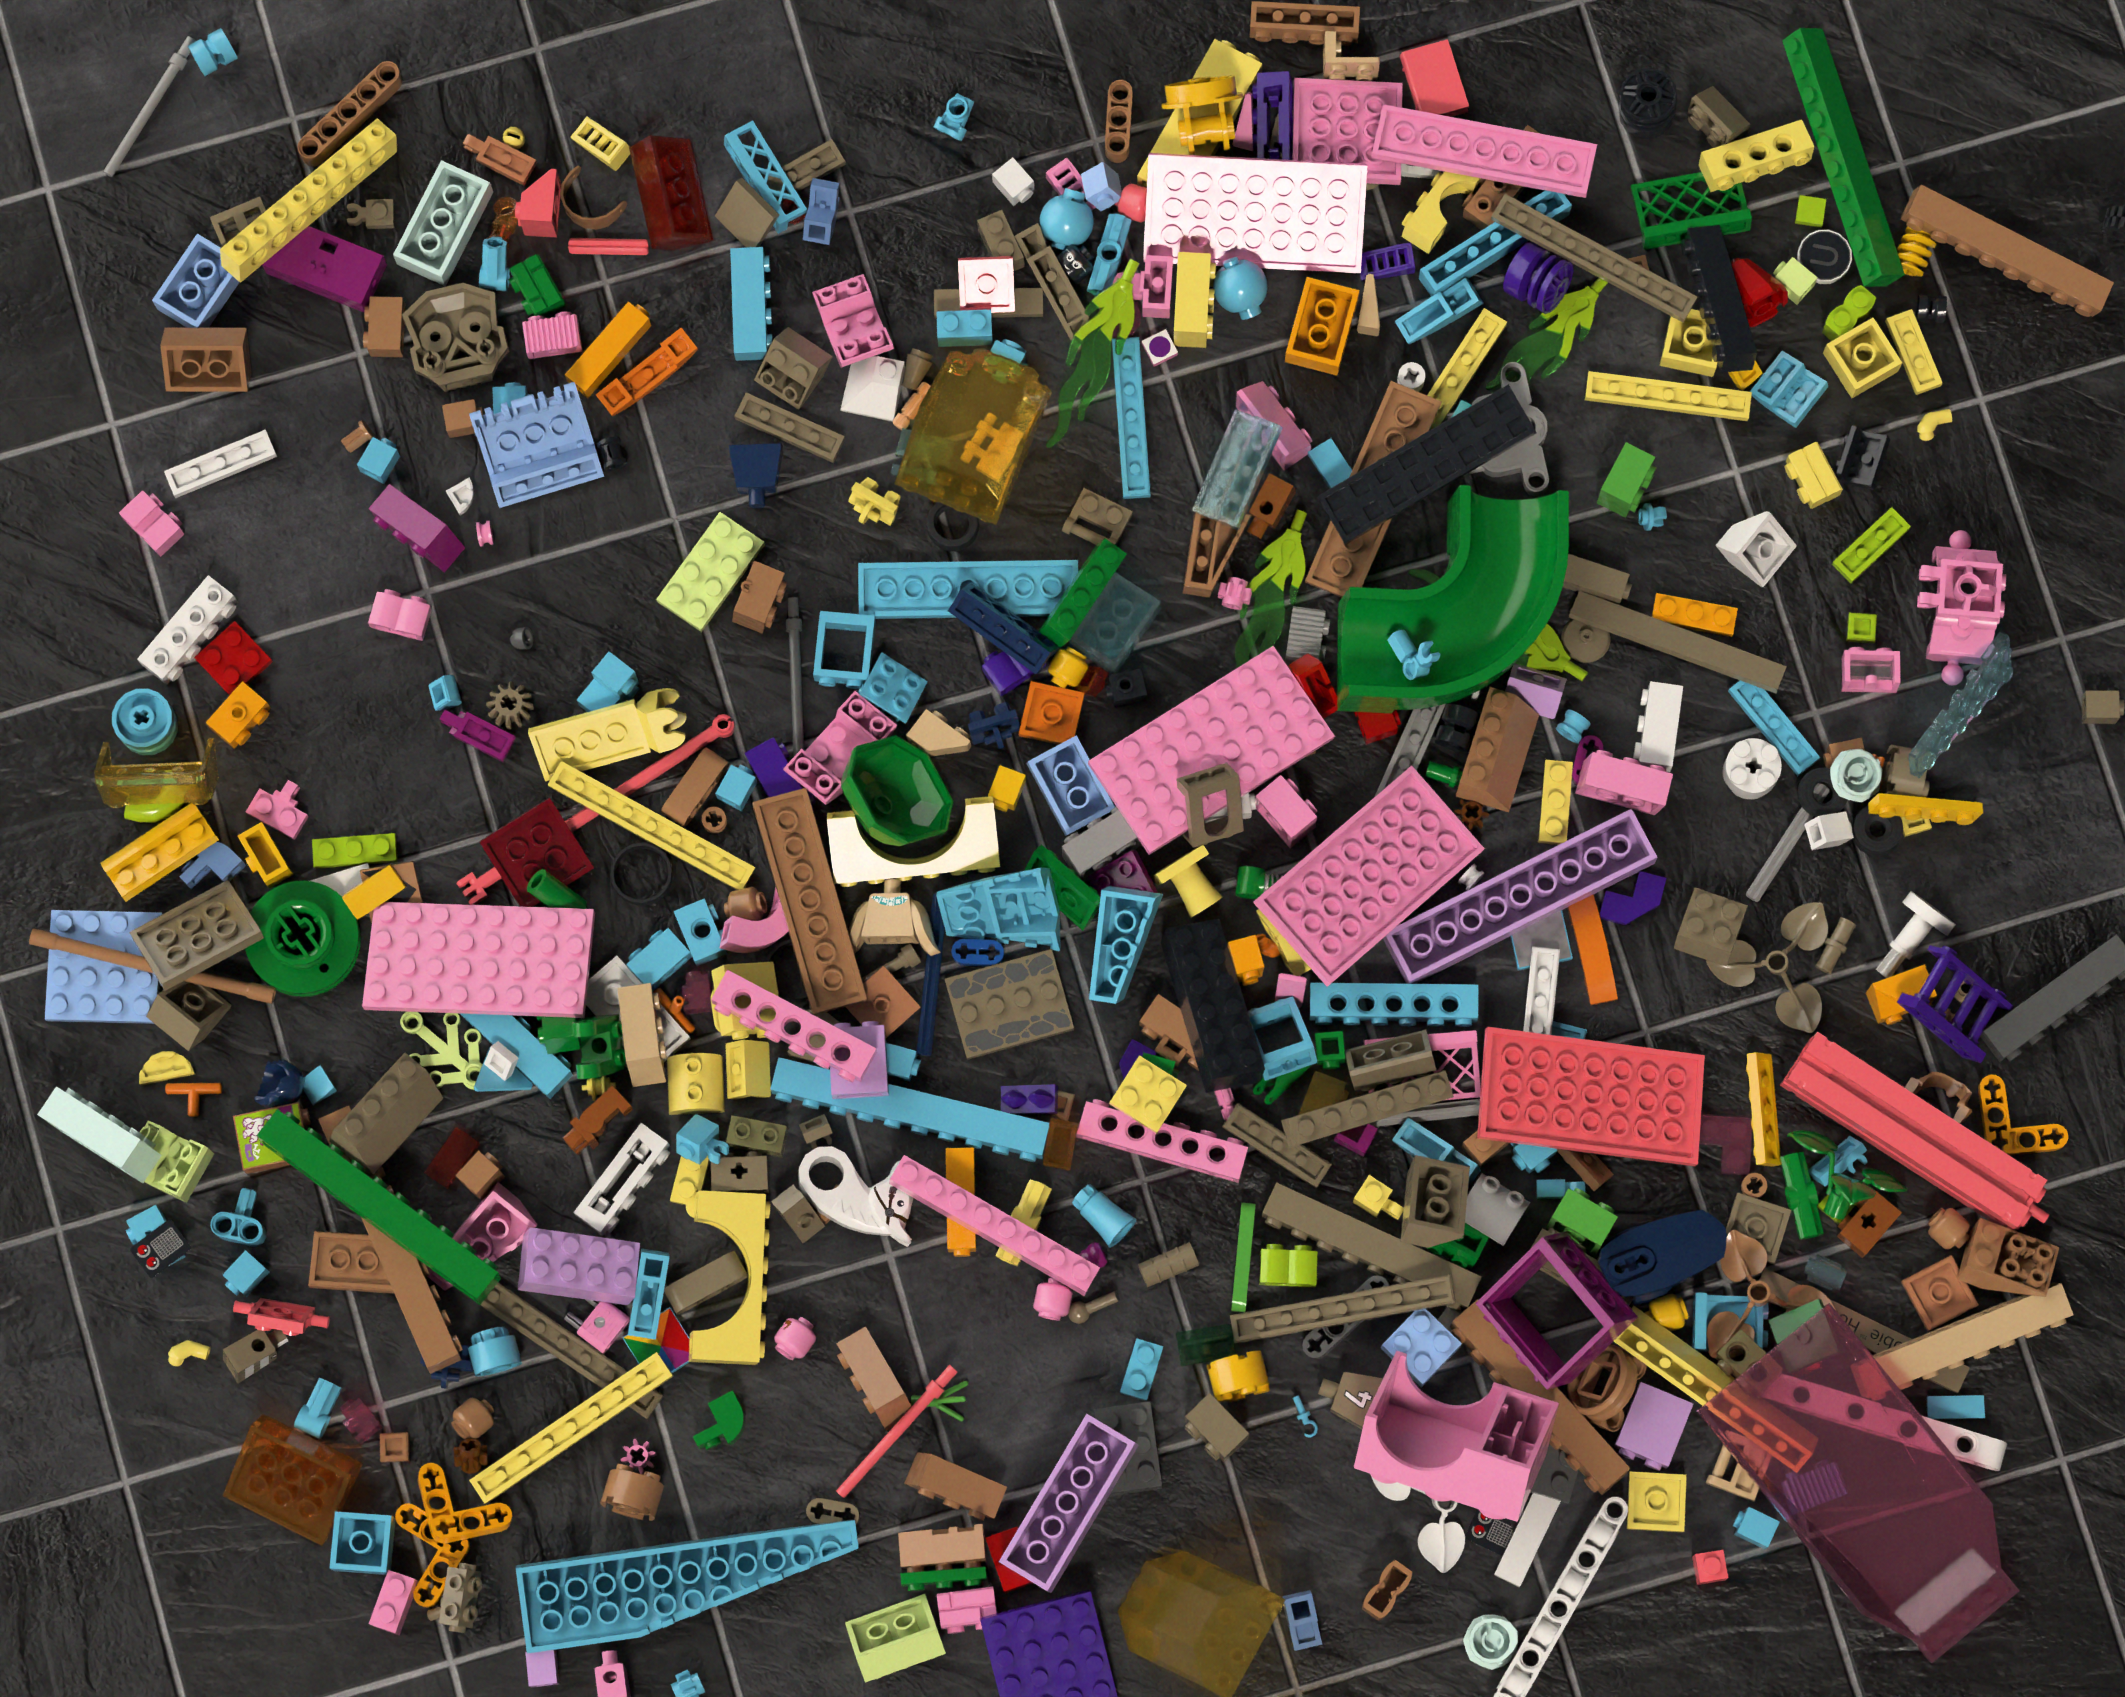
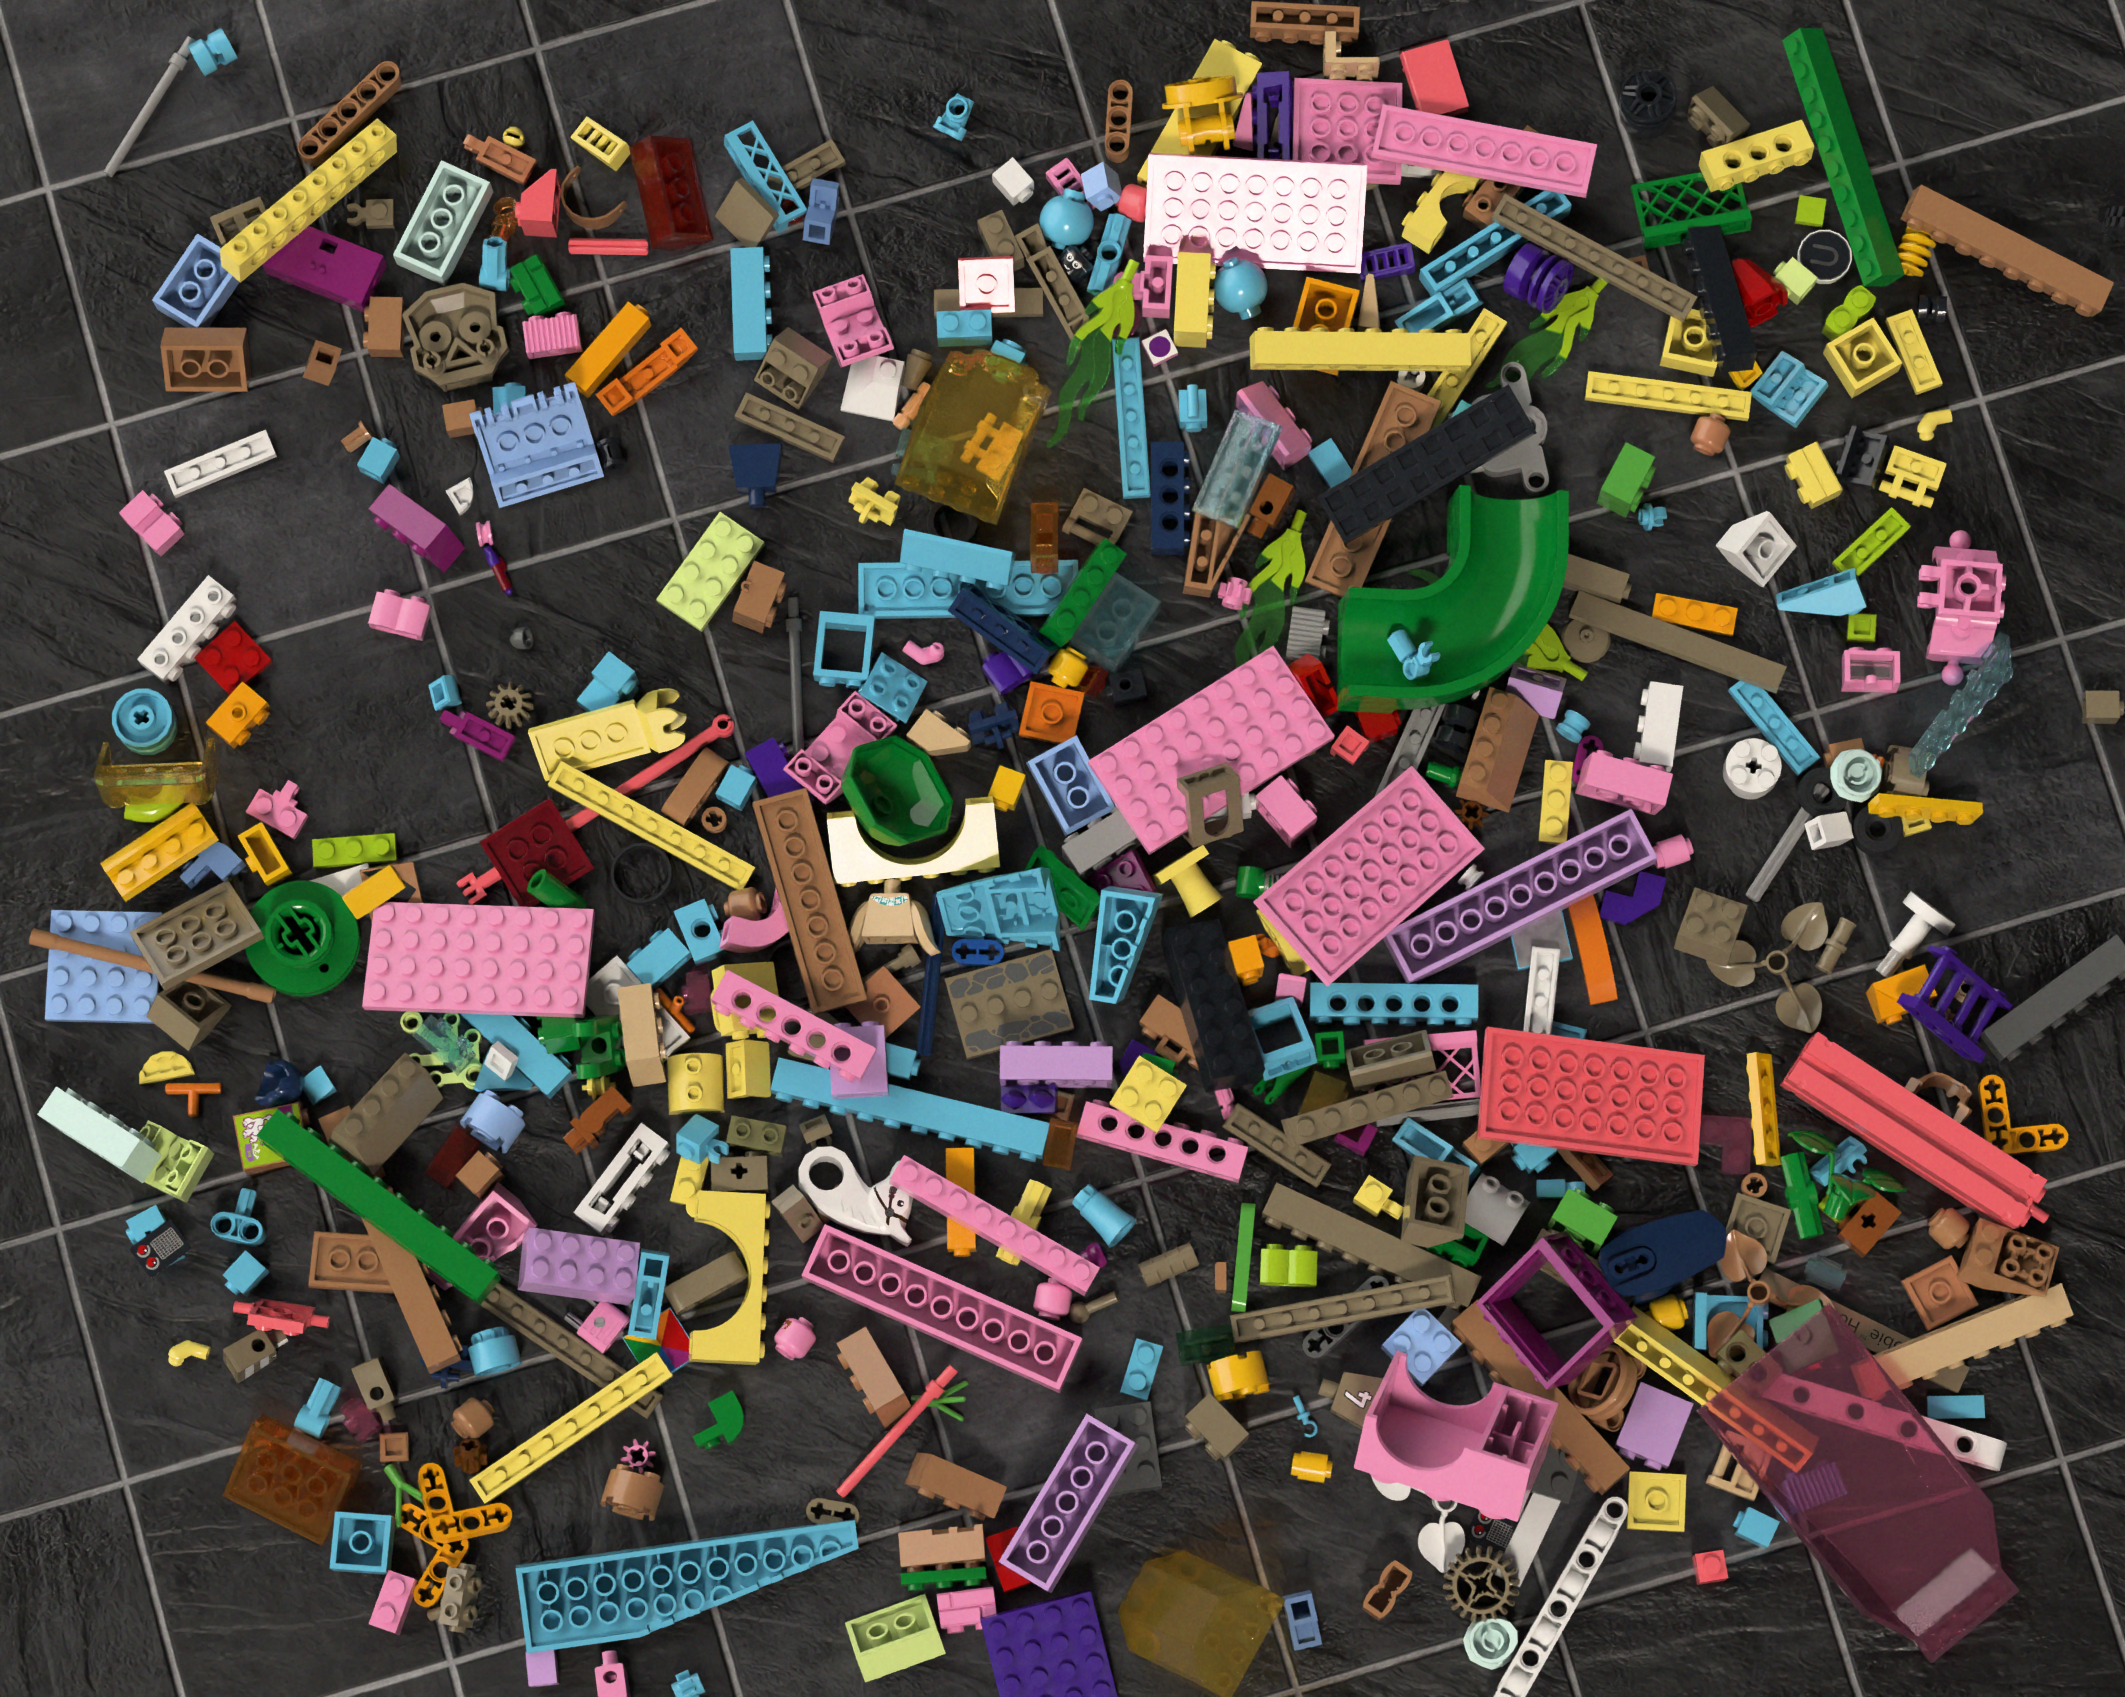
(322, 362): none -> medium nougat brick
(371, 1375): none -> dark tan torso
(401, 1485): none -> bright green plant
(444, 1045): none -> clear light blue brick
(493, 1121): none -> light blue brick
(498, 567): none -> piece
(924, 655): none -> bright pink arm
(942, 1308): none -> bright pink brick
(958, 558): none -> medium azure slope
(1044, 538): none -> clear orange brick
(1059, 1065): none -> lavender brick
(1163, 540): none -> dark blue brick
(1192, 409): none -> medium azure brick
(1220, 1277): none -> medium nougat tile
(1311, 1466): none -> yellow brick
(1349, 745): none -> coral panel
(1360, 350): none -> light yellow brick
(1470, 1576): none -> dark tan gear
(1673, 851): none -> bright pink brick
(1710, 434): none -> nougat head
(1829, 596): none -> medium azure slope
(1914, 469): none -> light yellow plate

